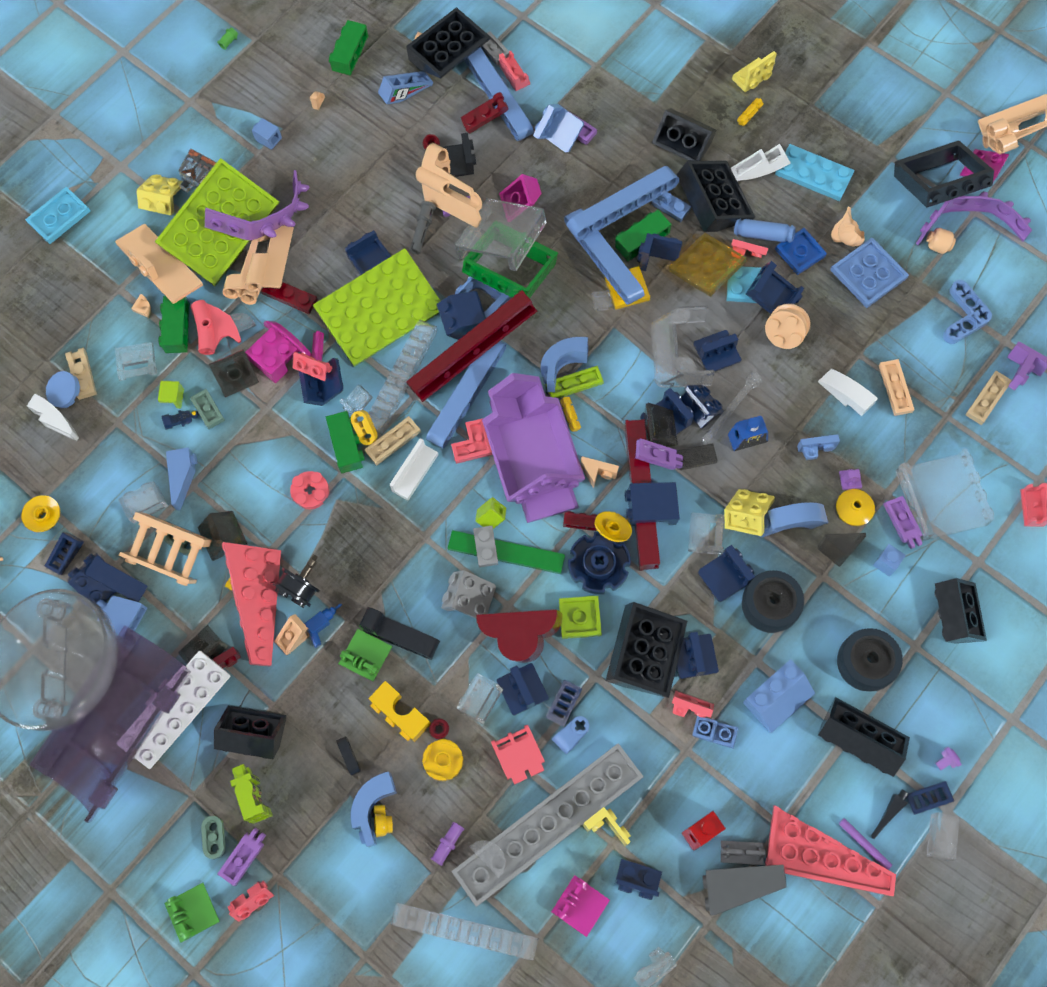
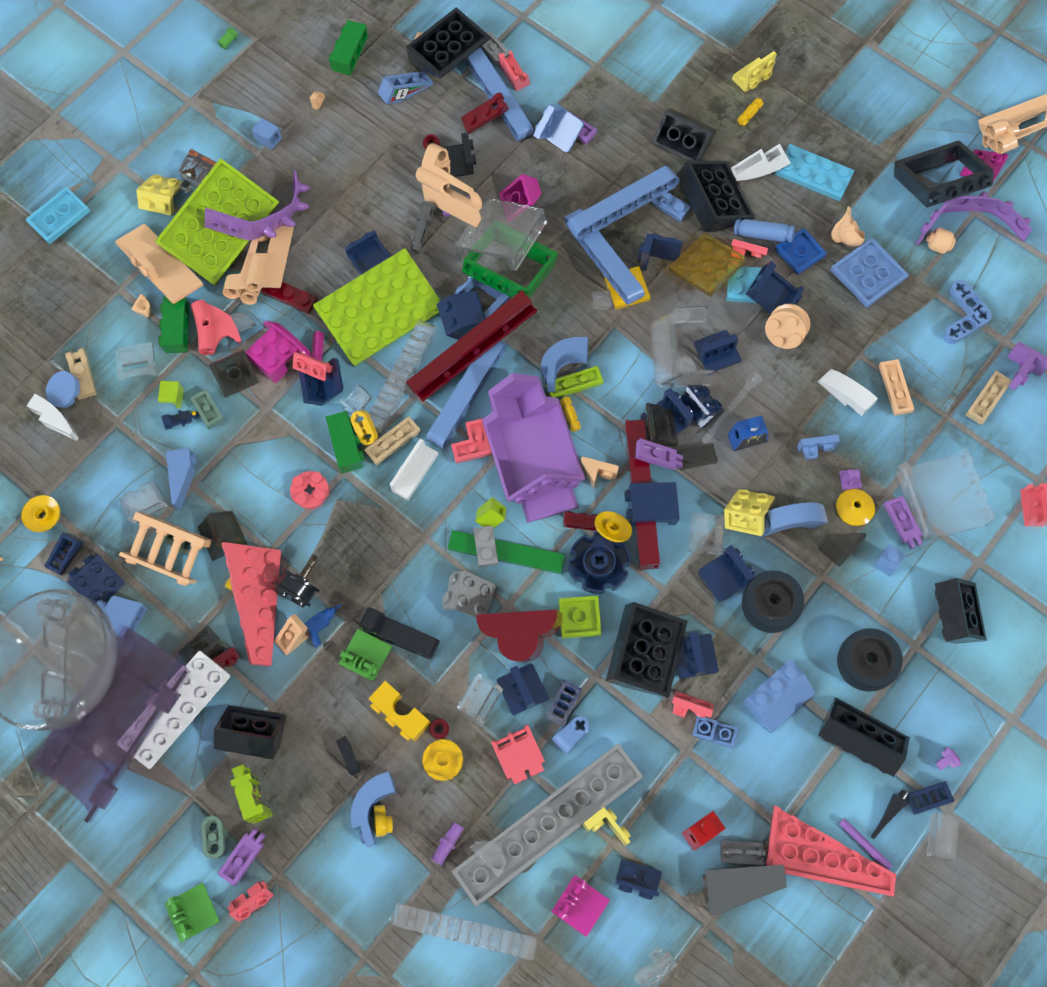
(116, 579): dark blue tile -> none
(629, 242): green brick -> none

